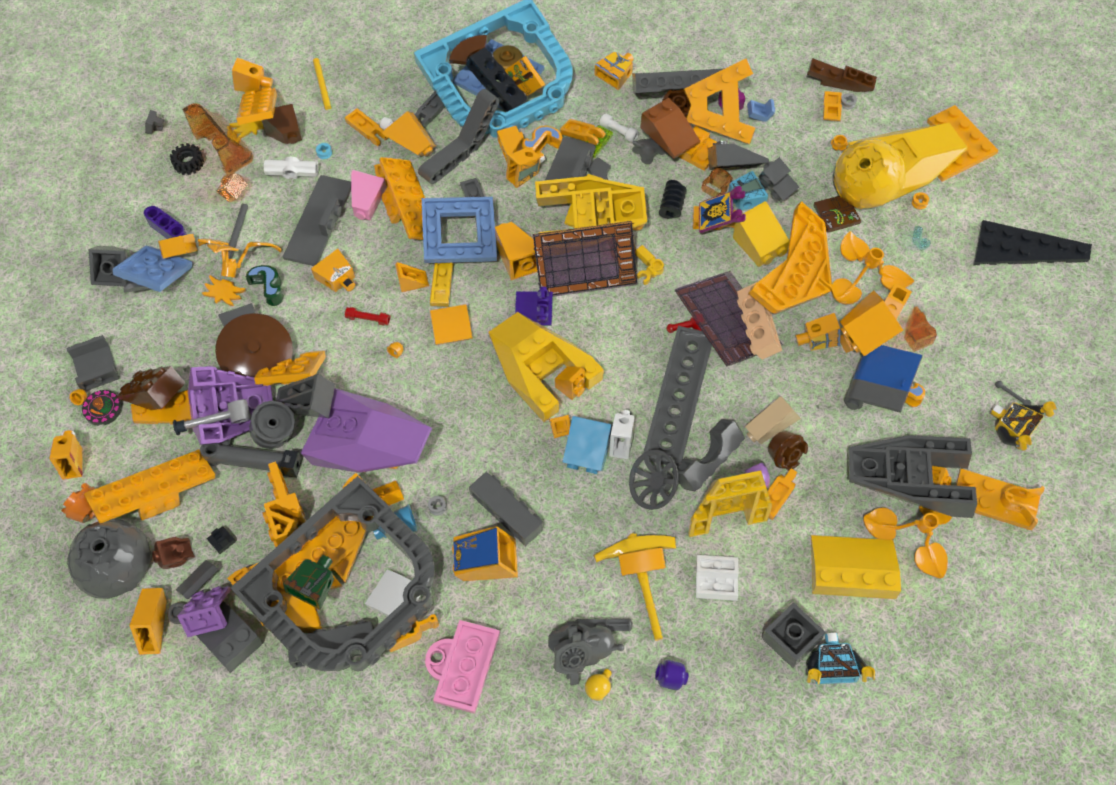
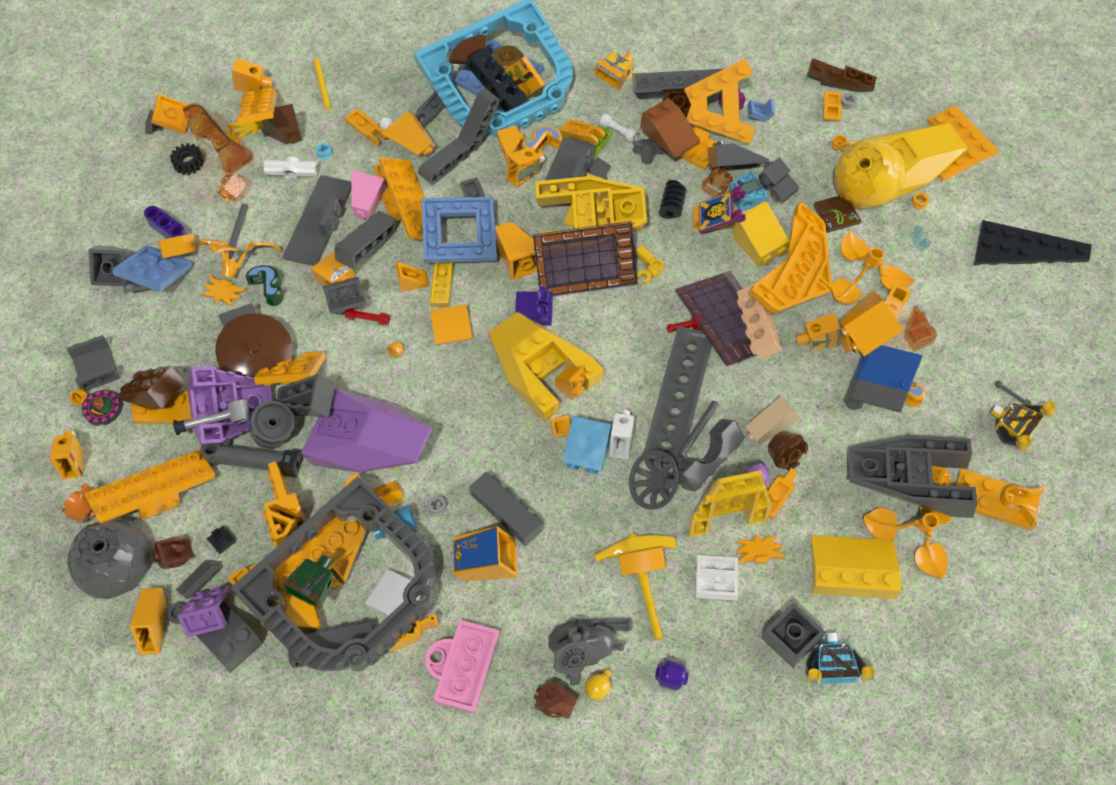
(169, 114): none -> light orange tile
(344, 295): none -> dark grey bracket
(365, 239): none -> dark grey brick
(554, 700): none -> copper hand
(697, 430): none -> dark grey bar
(759, 550): none -> light orange piece

